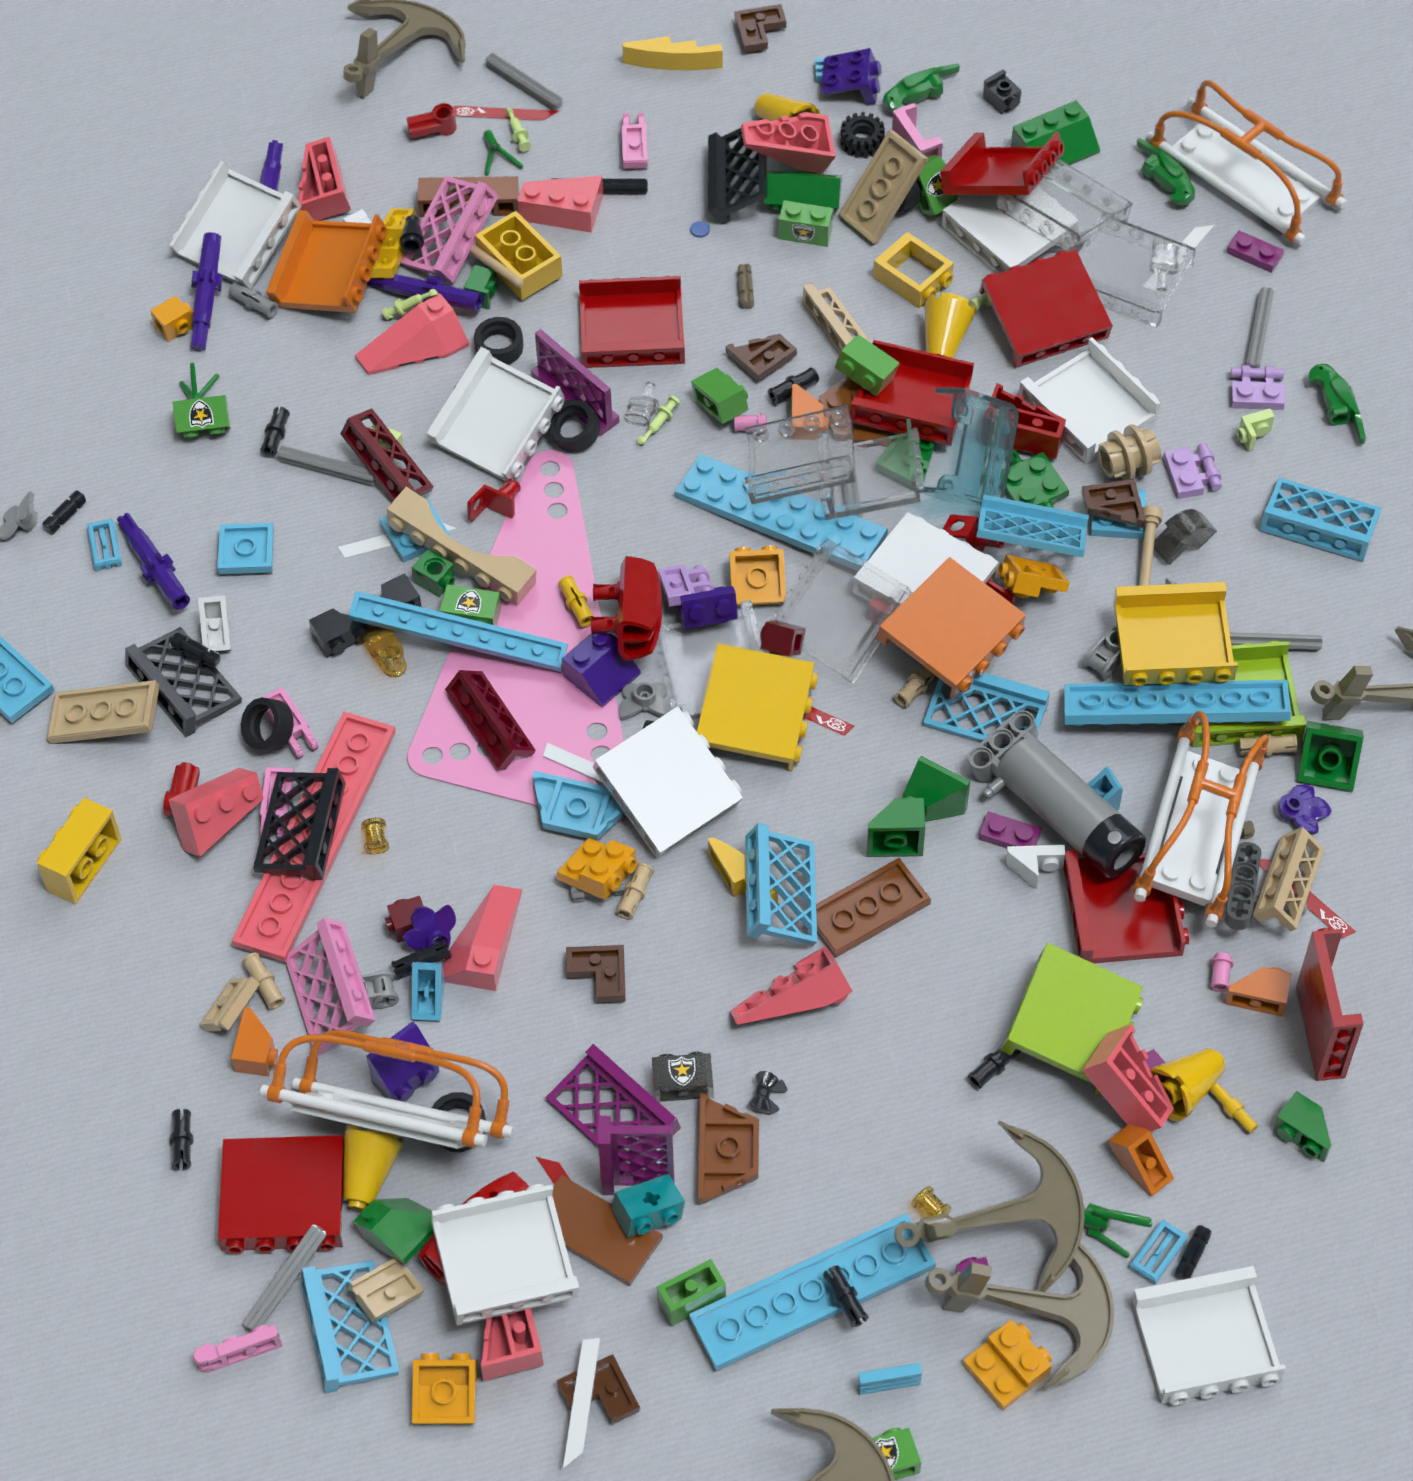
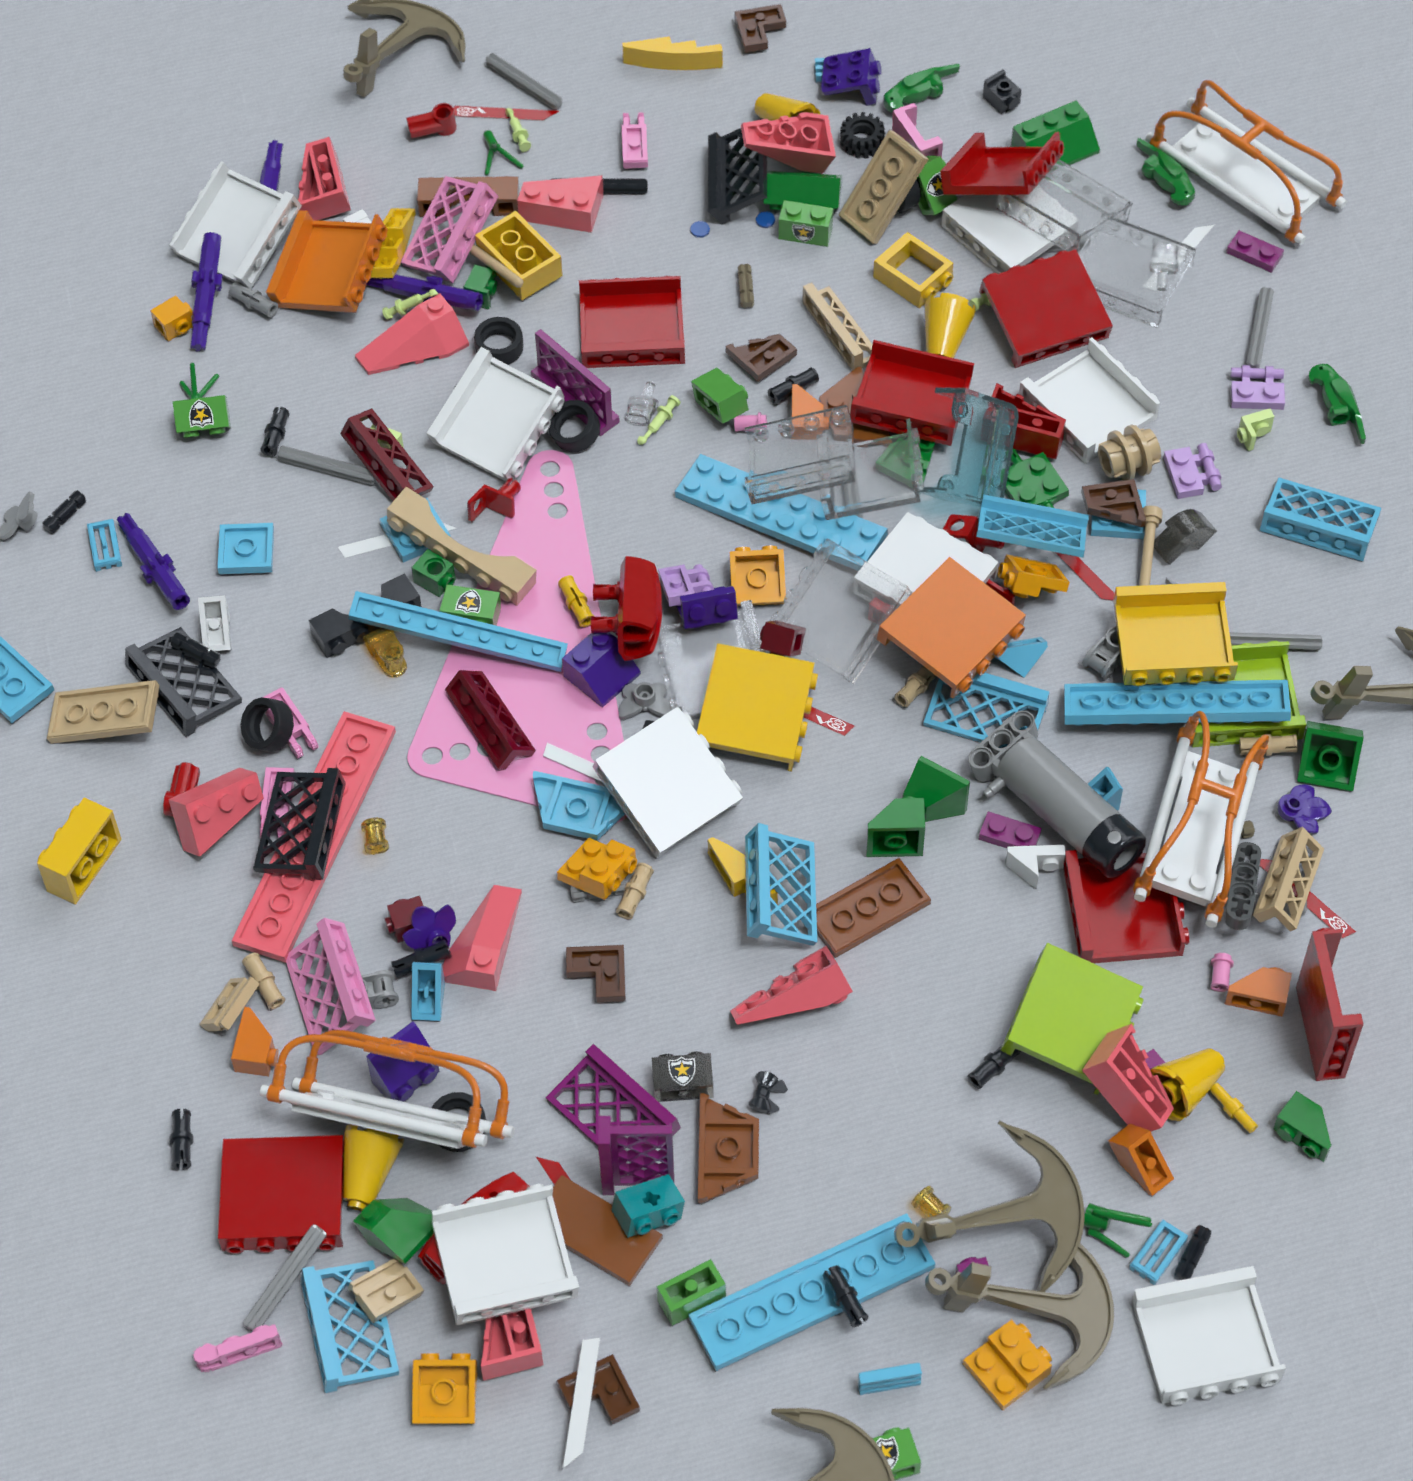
(412, 236): black cone -> none
(765, 219): none -> blue piece
(866, 365): bright green brick -> none
(1023, 654): none -> medium azure slope
(1087, 576): none -> red sticker

